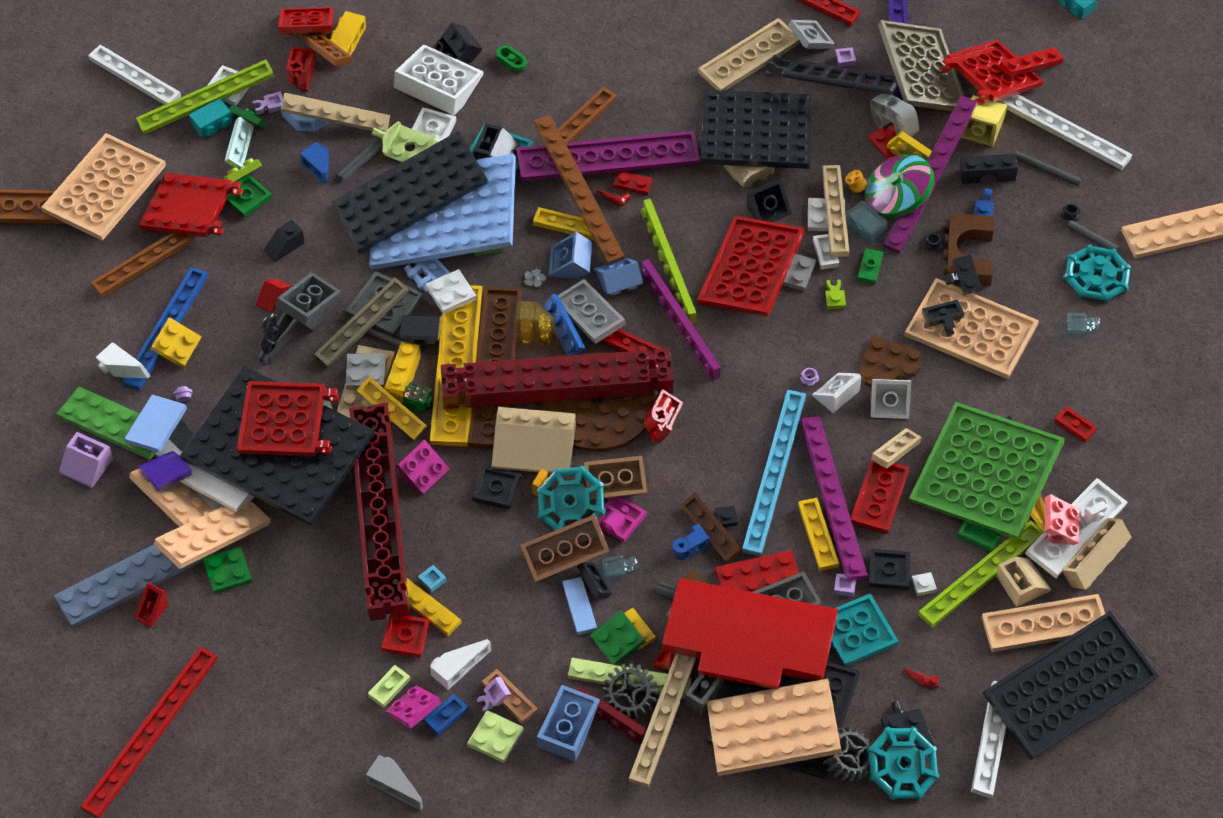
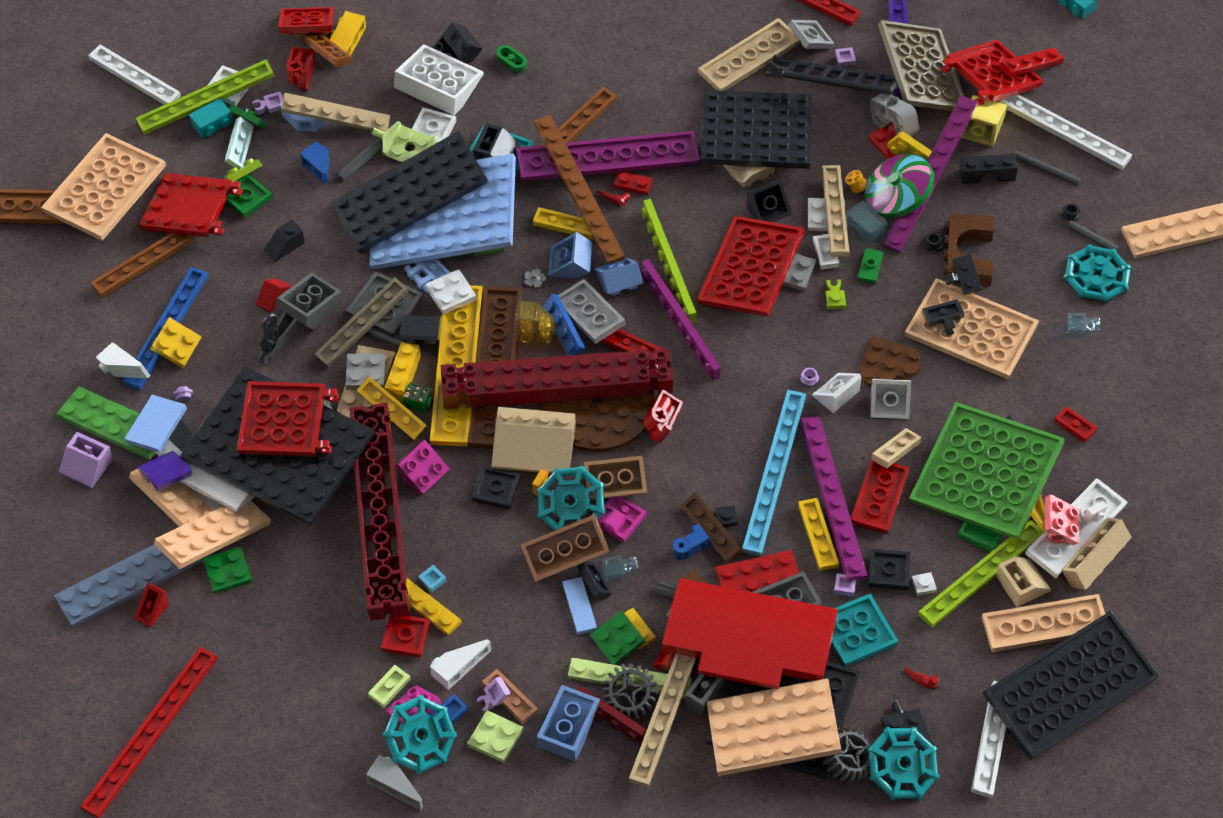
(409, 729): none -> teal plate
(984, 206): blue plate -> none

